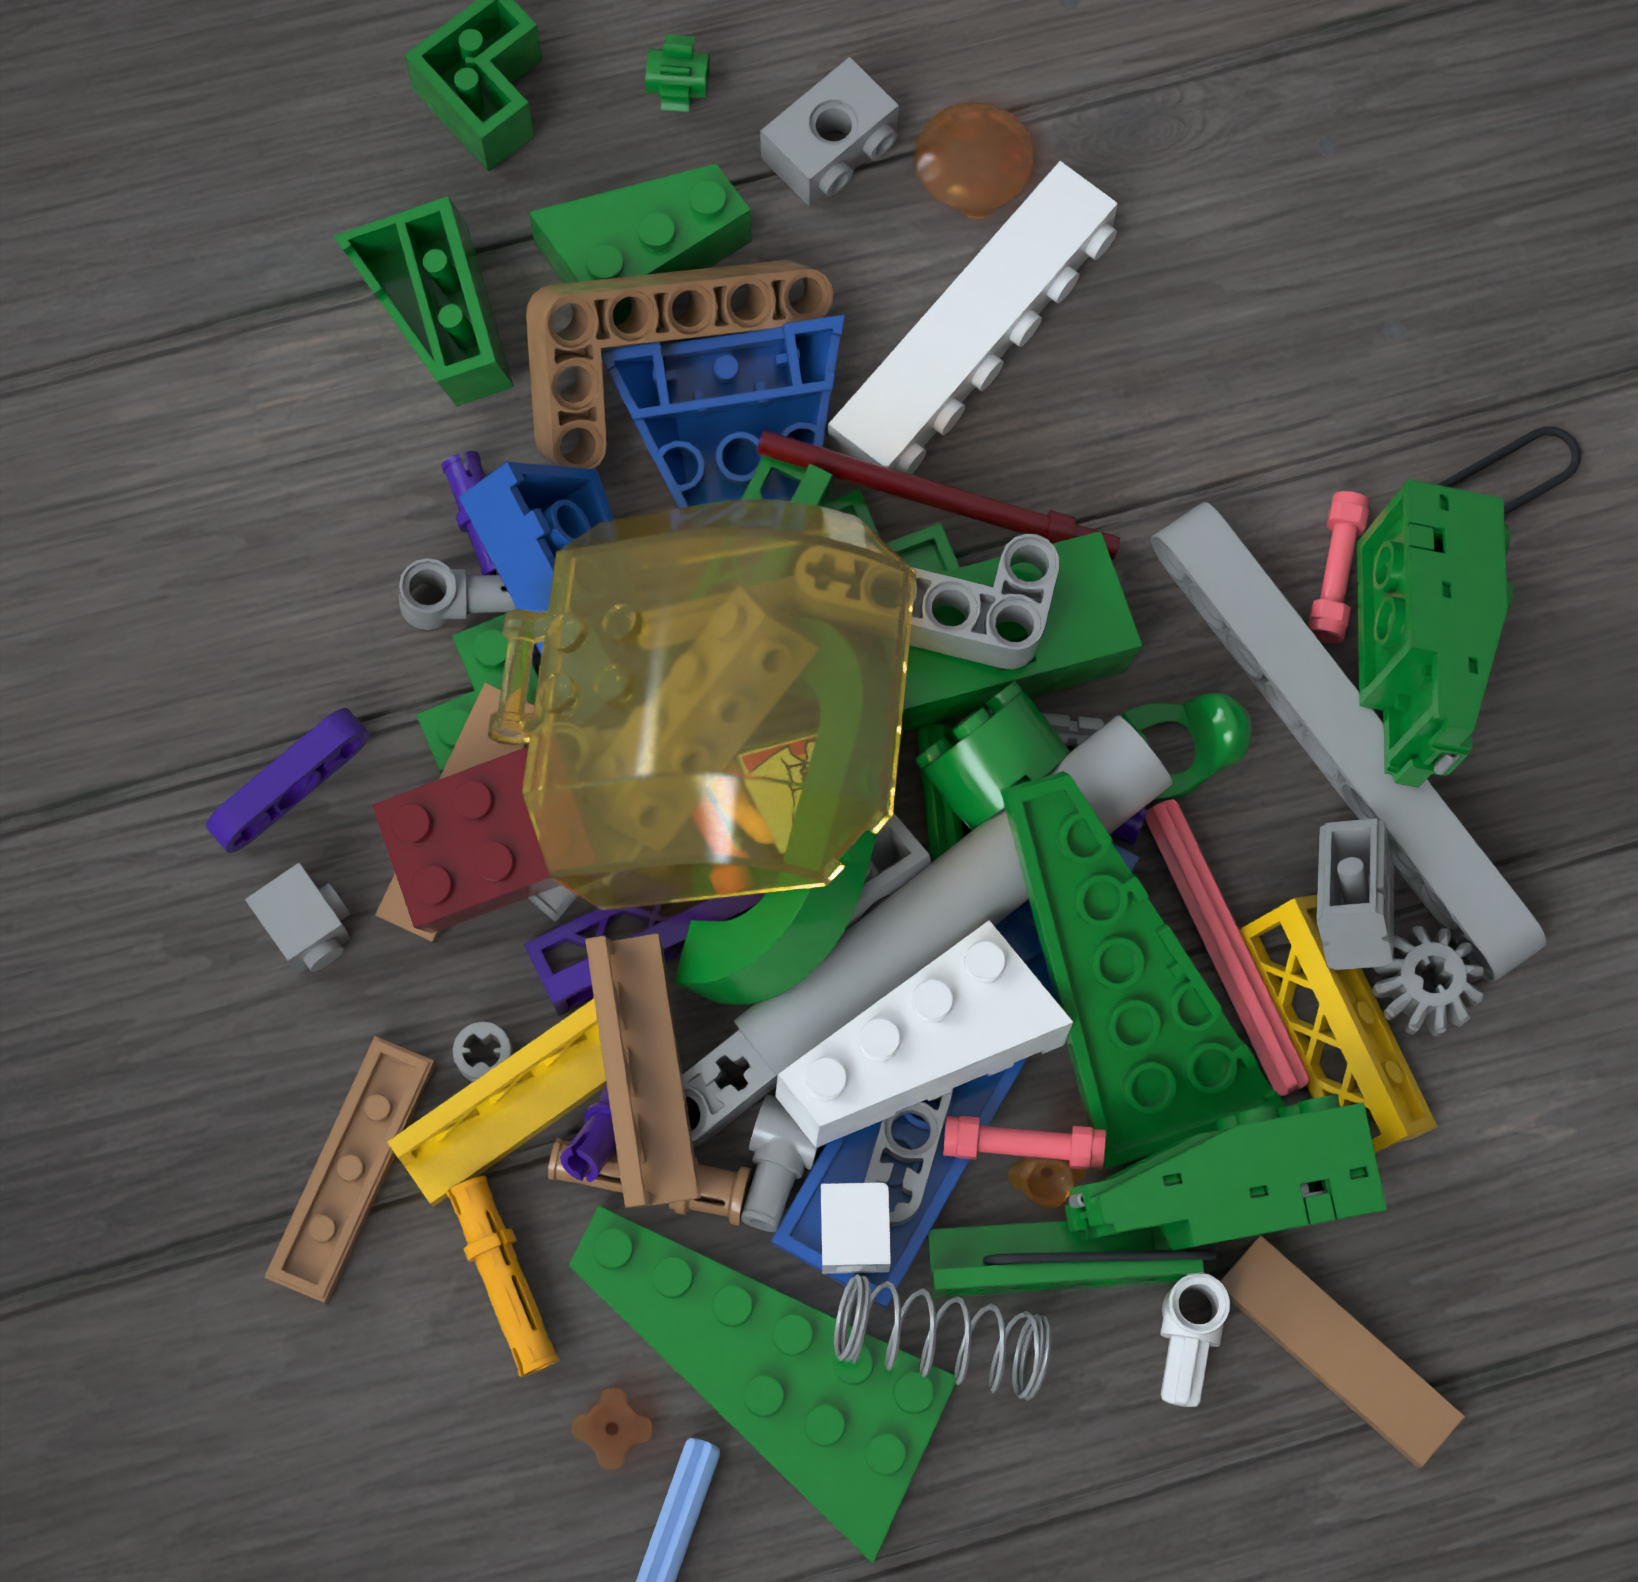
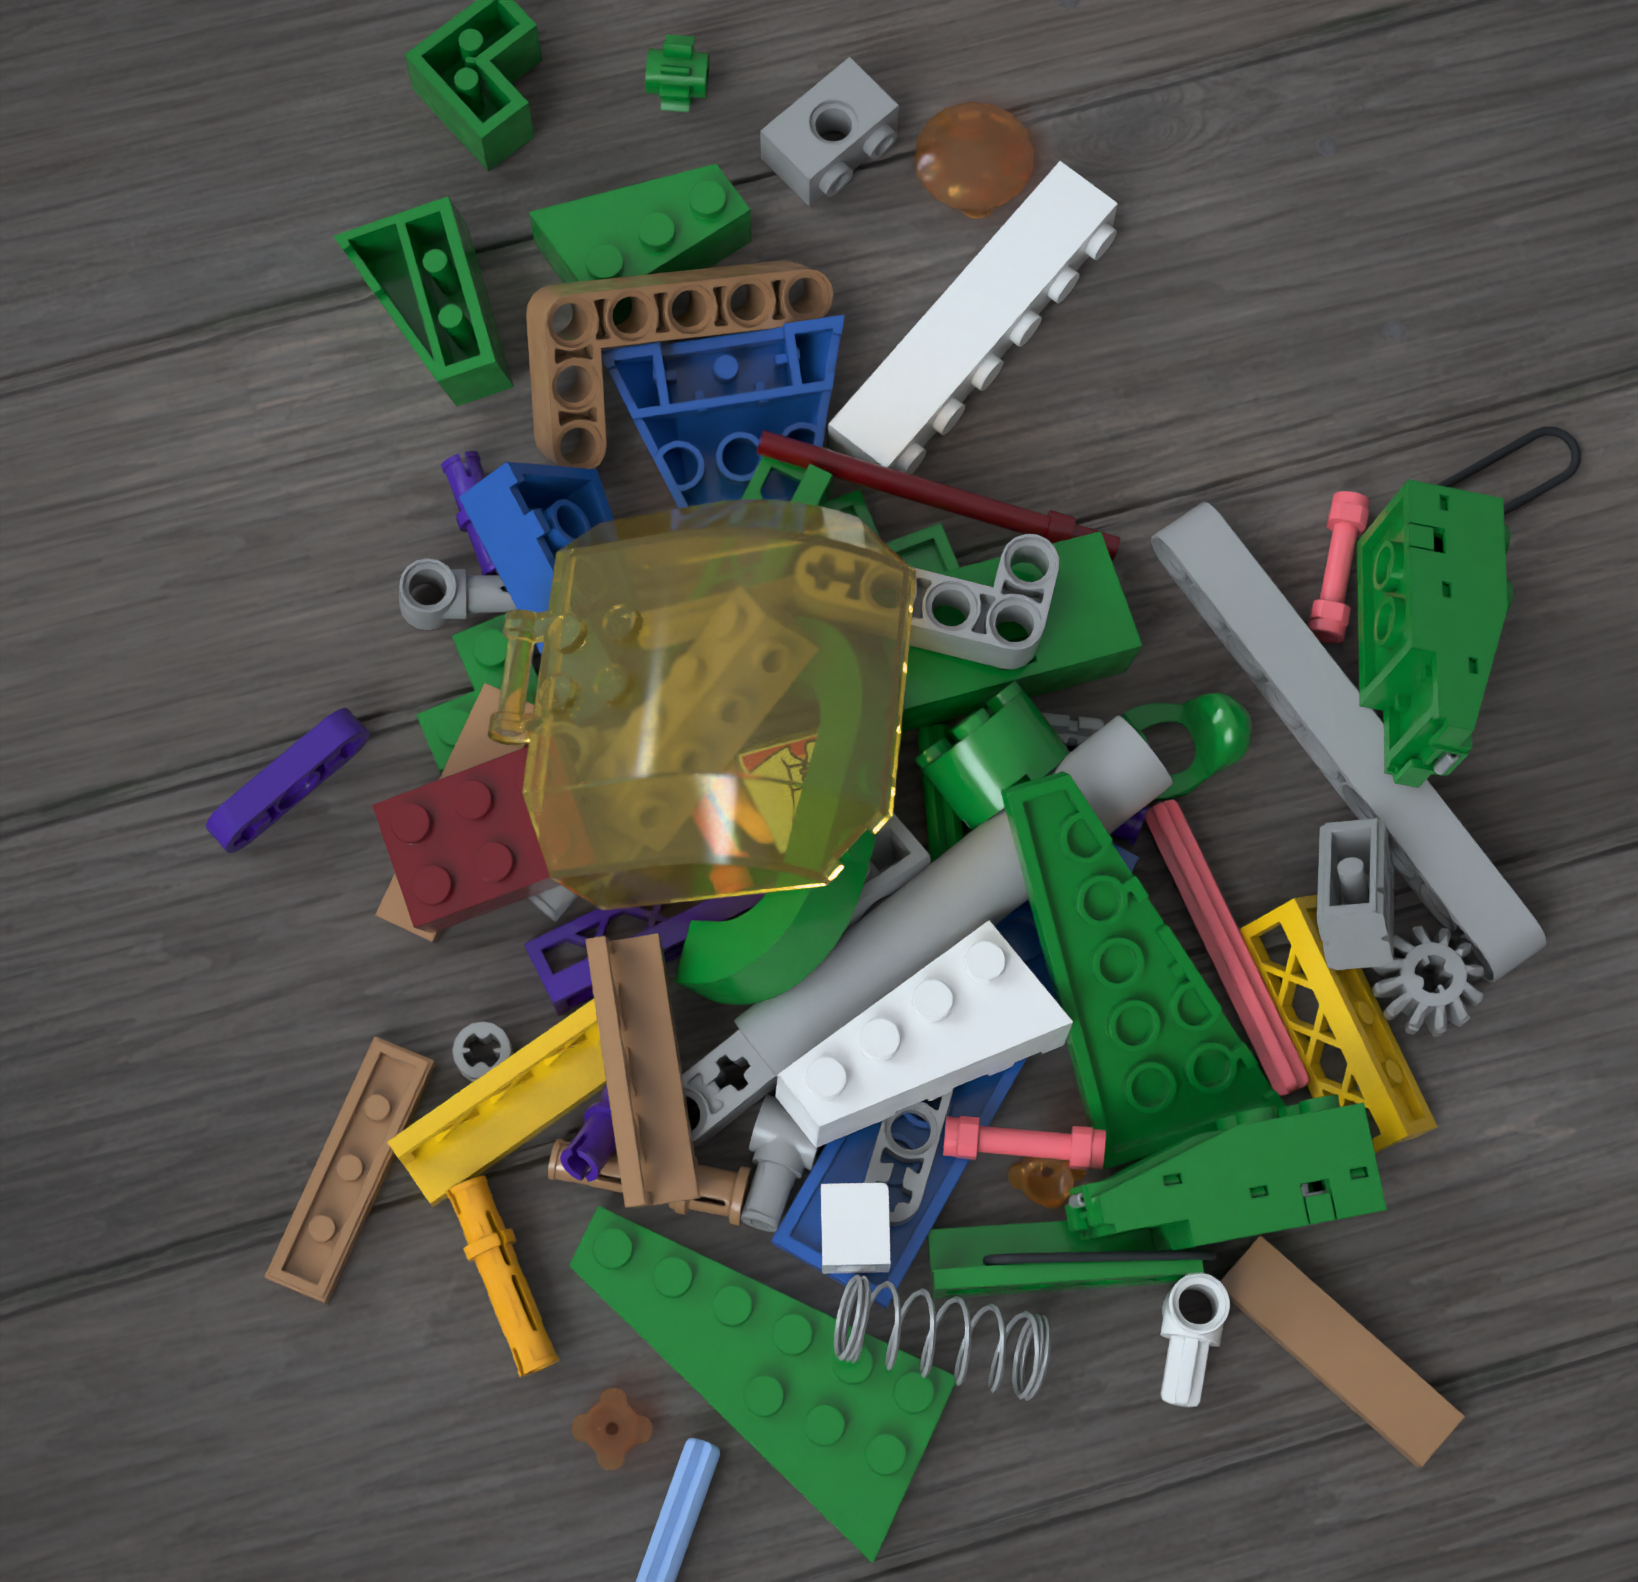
(302, 919): light grey brick -> none

